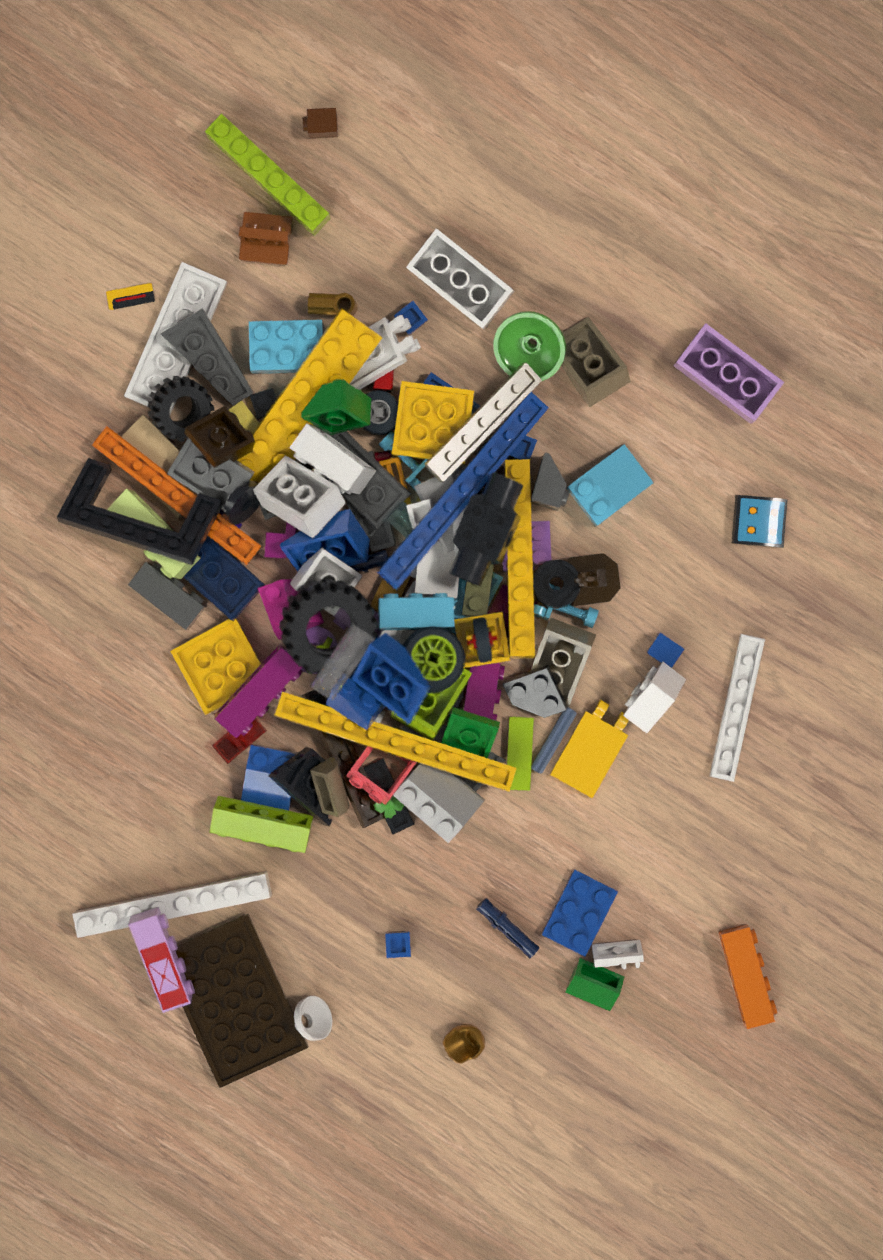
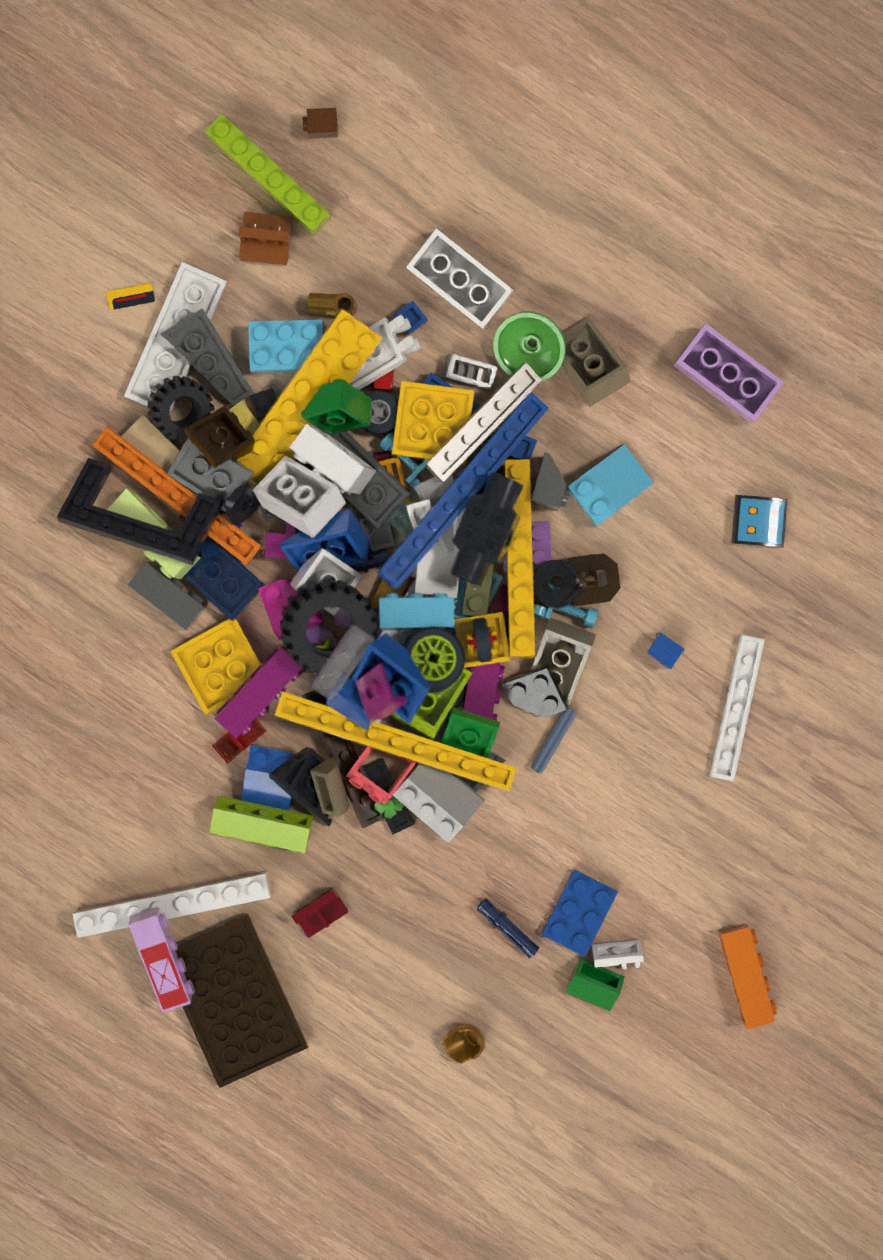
(318, 1018): white piece -> none
(320, 912): none -> dark red panel
(377, 694): none -> magenta piece
(398, 944): blue plate -> none
(449, 366): none -> light grey slope
(520, 751): lime tile -> none
(590, 751): yellow tile -> none
(653, 696): white brick -> none

